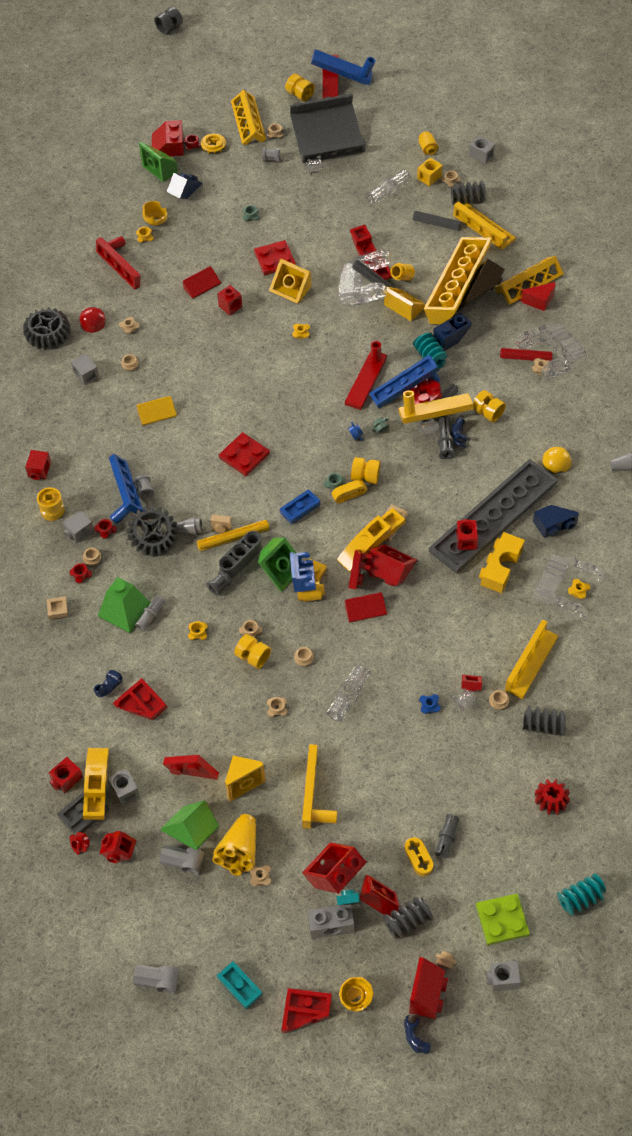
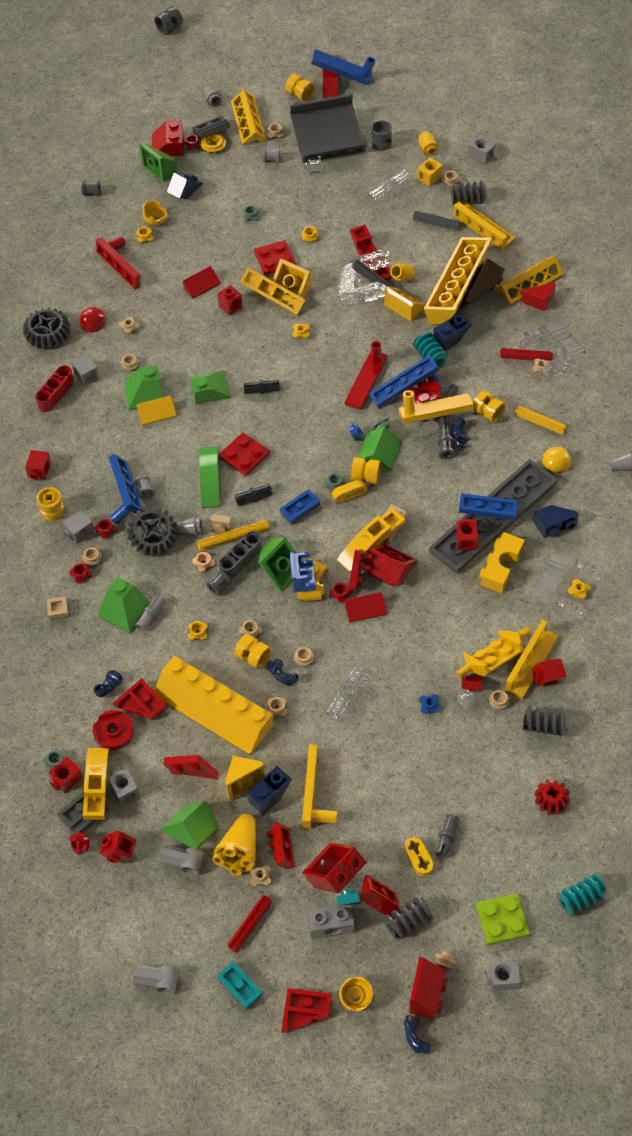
(53, 755): none -> sand green plate
(54, 388): none -> red beam
(90, 188): none -> dark grey bush
(116, 740): none -> red plate
(143, 386): none -> bright green slope
(203, 556): none -> light nougat plate
(209, 387): none -> bright green slope
(209, 477): none -> bright green slope
(211, 127): none -> dark grey plate
(213, 97): none -> light grey cone
(213, 705): none -> yellow slope
(249, 923): none -> red axle
(253, 494): none -> black pin
(261, 386): none -> black pin
(269, 790): none -> dark blue slope
(272, 291): none -> yellow slope
(276, 670): none -> dark blue piece
(282, 846): none -> red plate
(309, 234): none -> yellow plate
(340, 587): none -> red plate
(381, 135): none -> dark grey wheel
(382, 446): none -> bright green slope
(488, 506): none -> blue plate
(495, 654): none -> yellow plate
(541, 420): none -> yellow axle
(549, 672): none -> red brick

